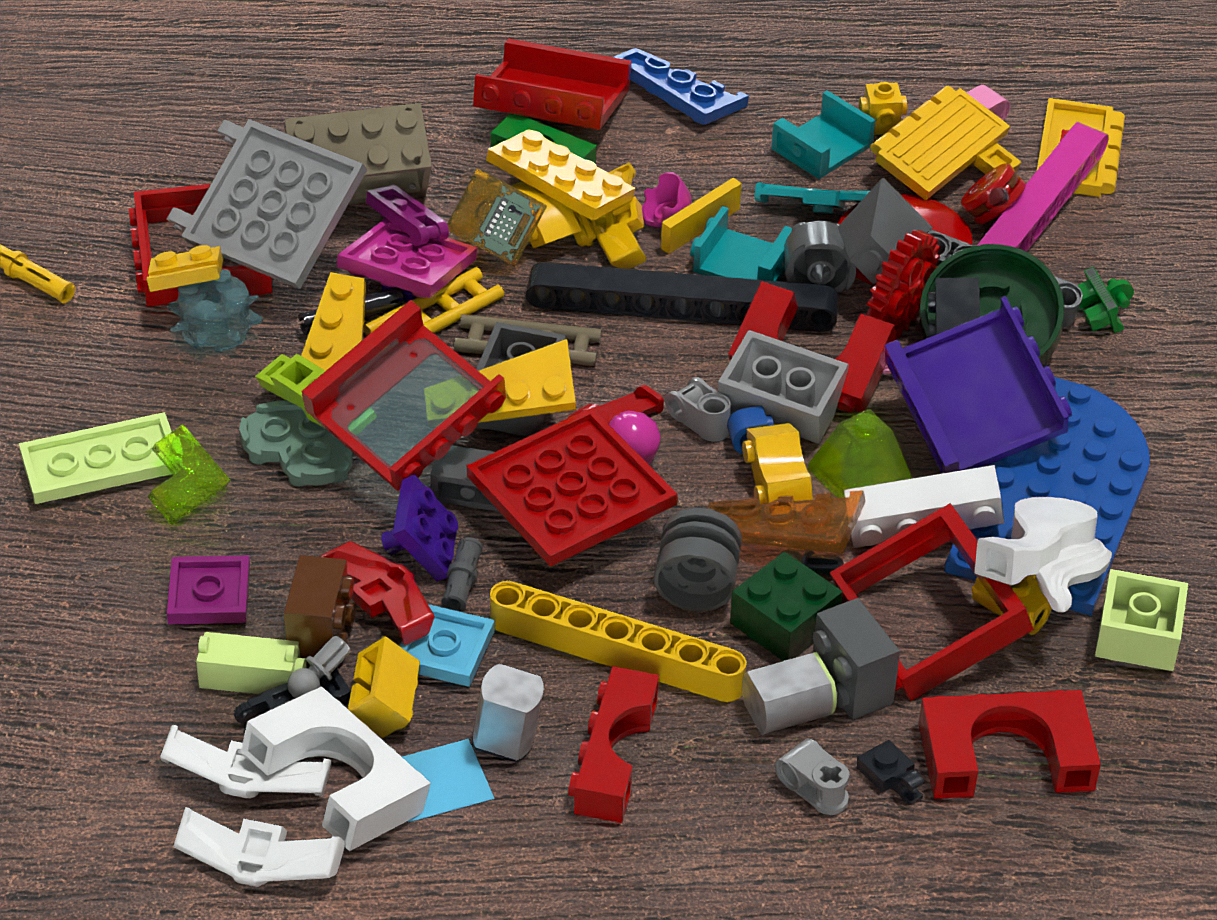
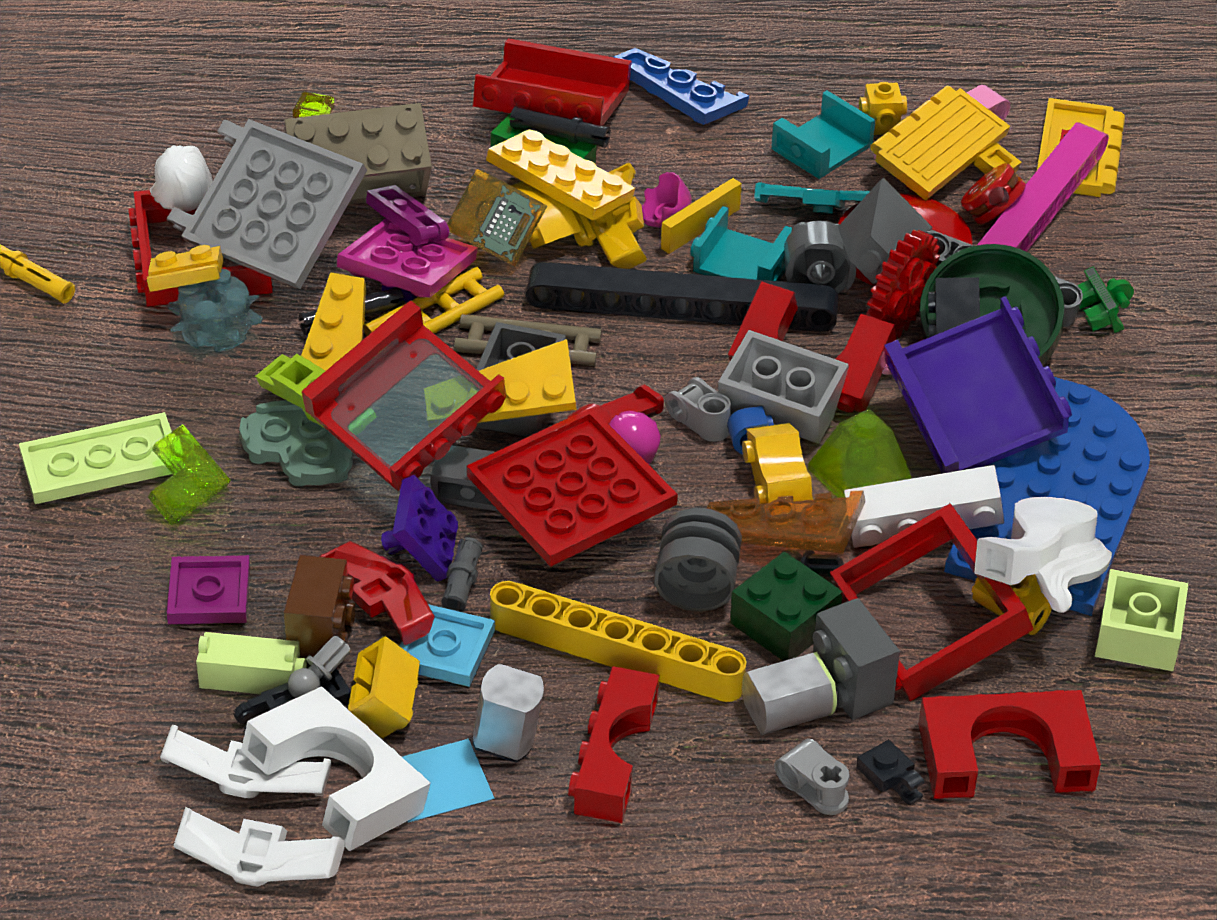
(181, 178): none -> white hair
(313, 104): none -> clear neon green tile
(571, 129): none -> black pin

